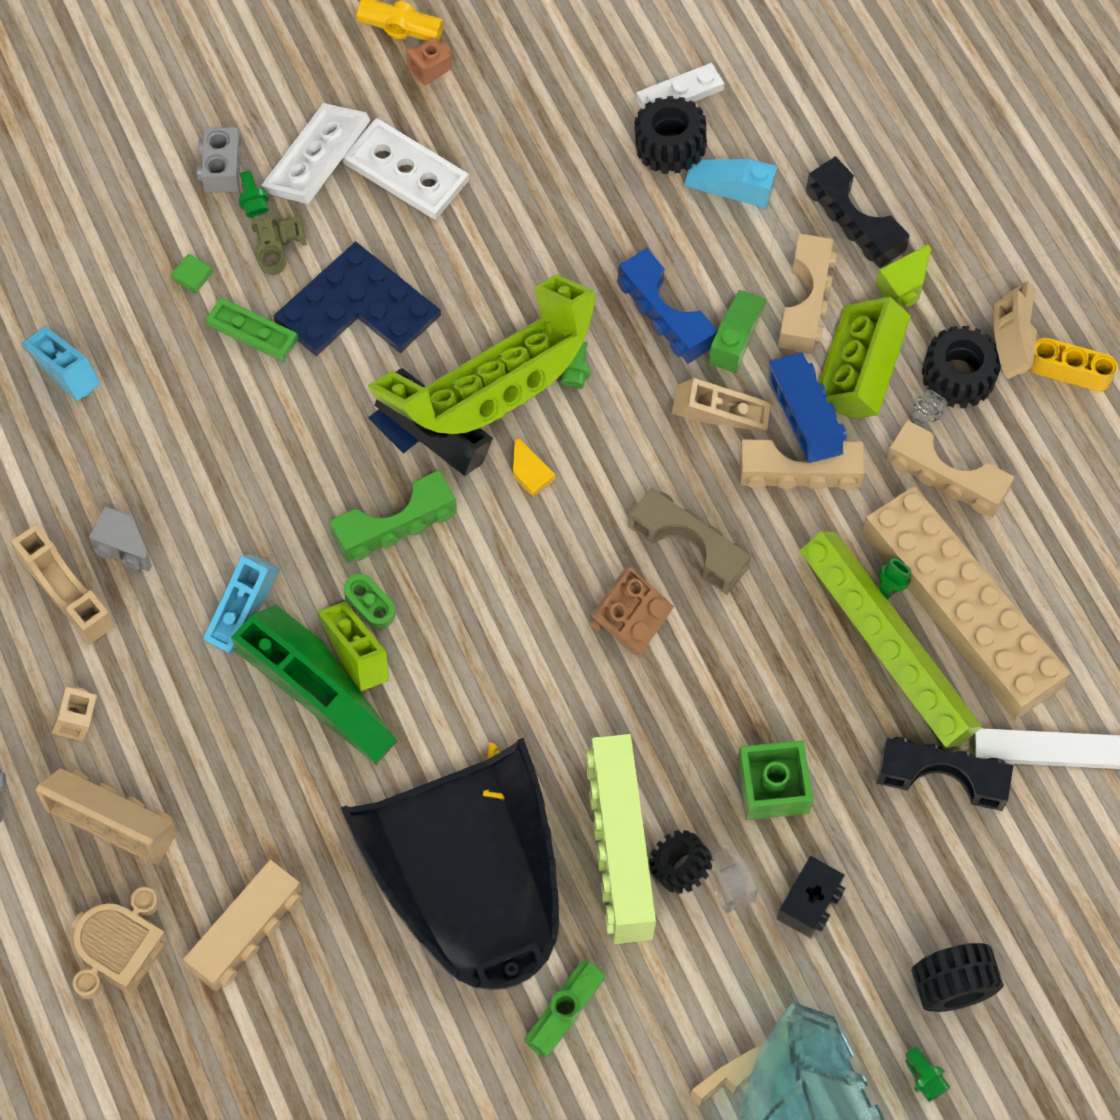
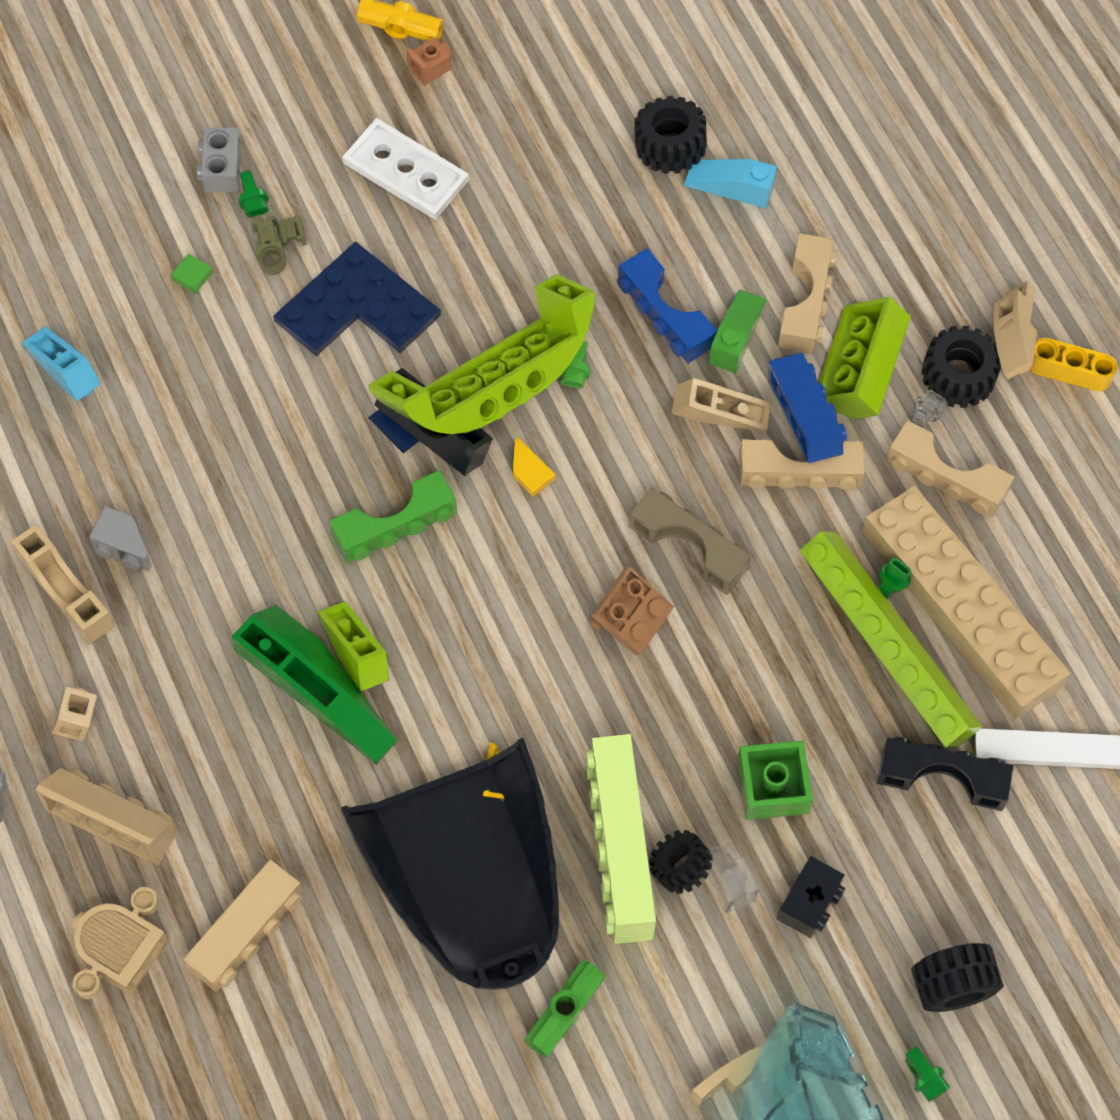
(241, 599): medium azure slope -> none
(252, 329): bright green plate -> none
(343, 129): white plate -> none
(371, 602): bright green plate -> none
(690, 85): white plate -> none
(878, 237): black arch -> none
(905, 277): lime slope -> none

